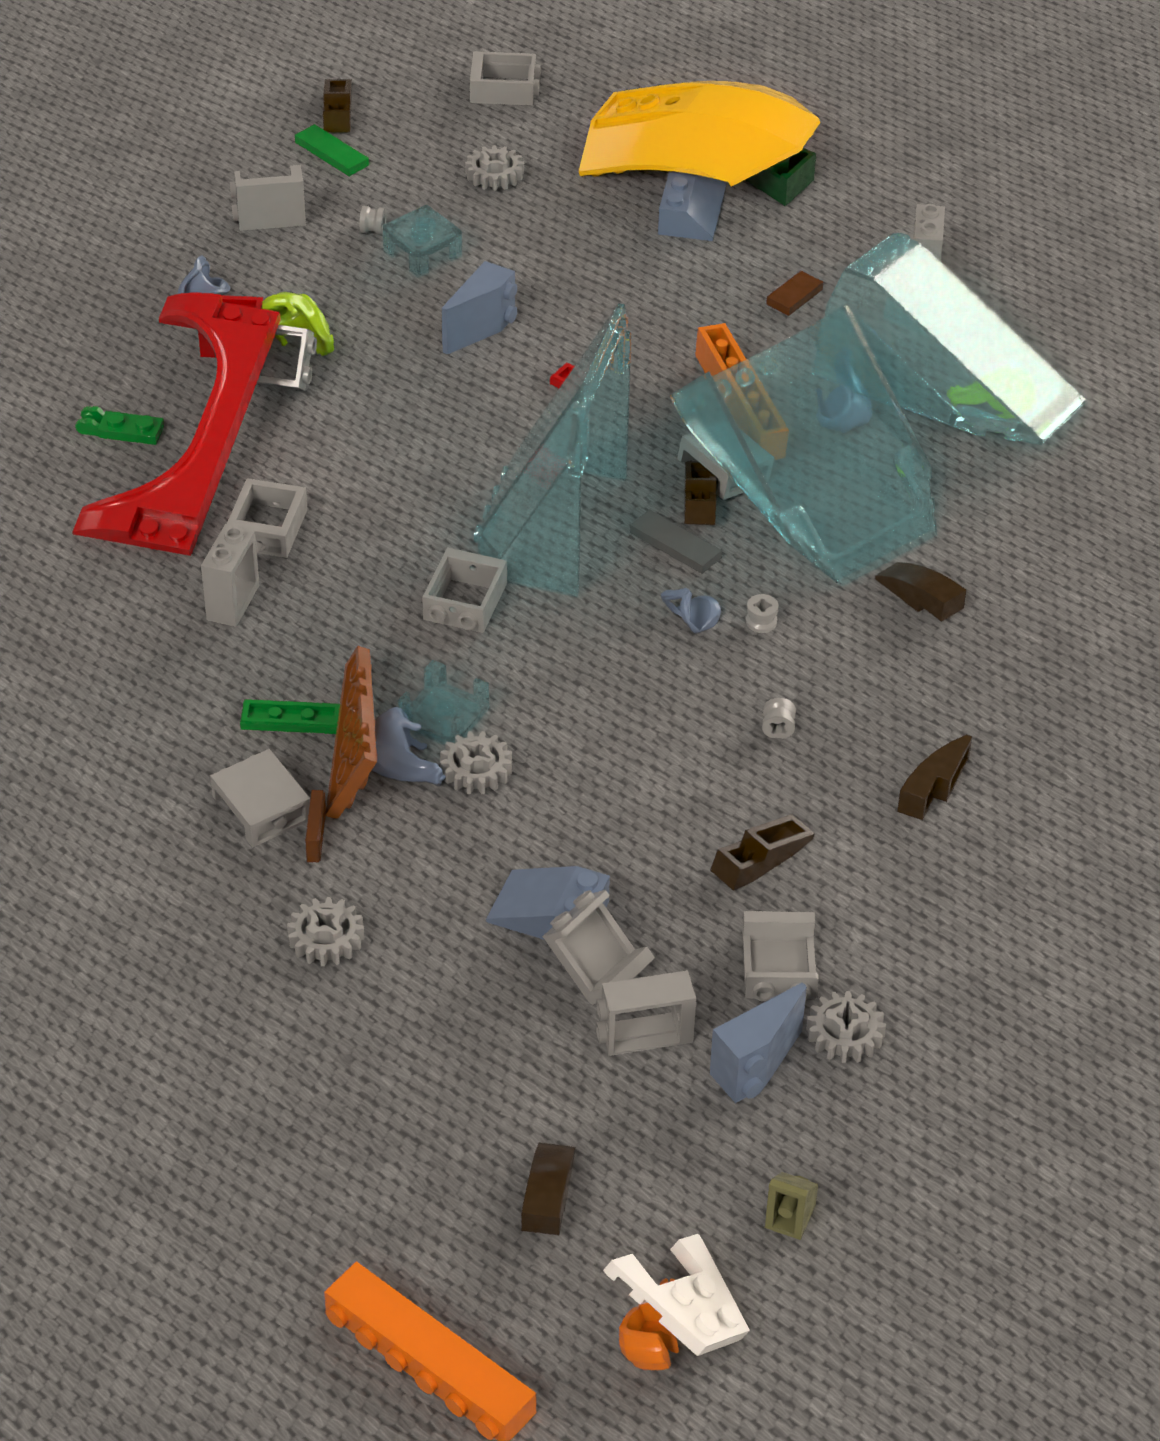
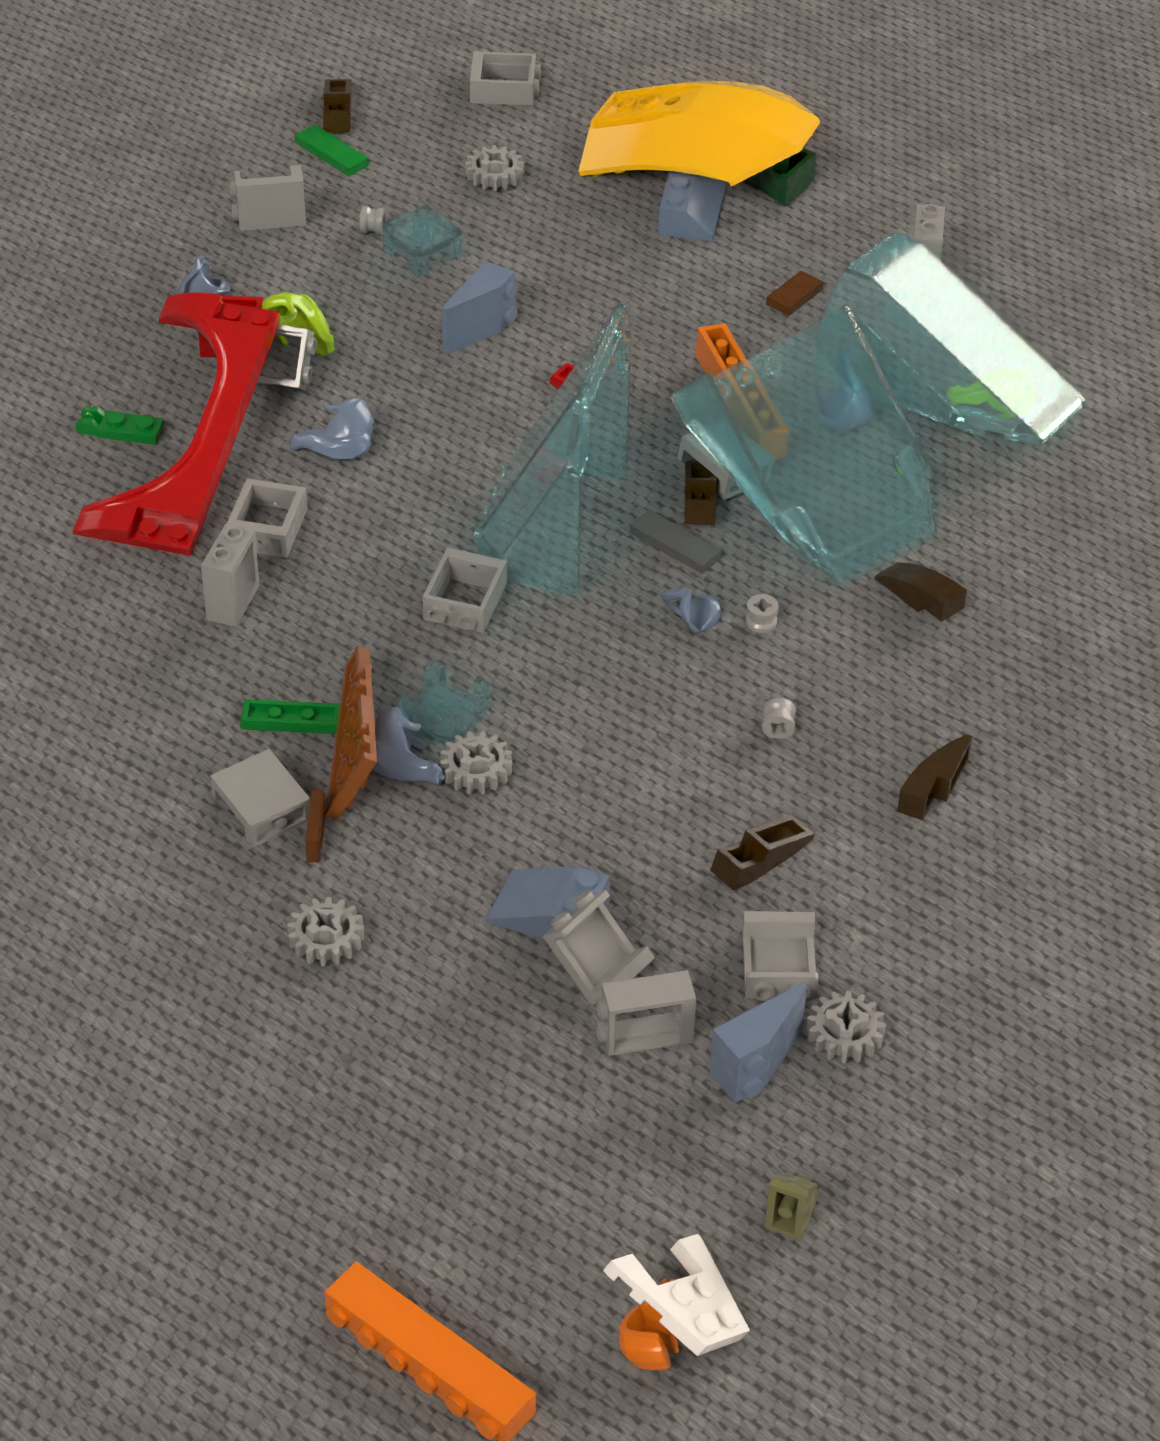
(345, 435): none -> sand blue piece
(547, 1189): dark brown slope -> none

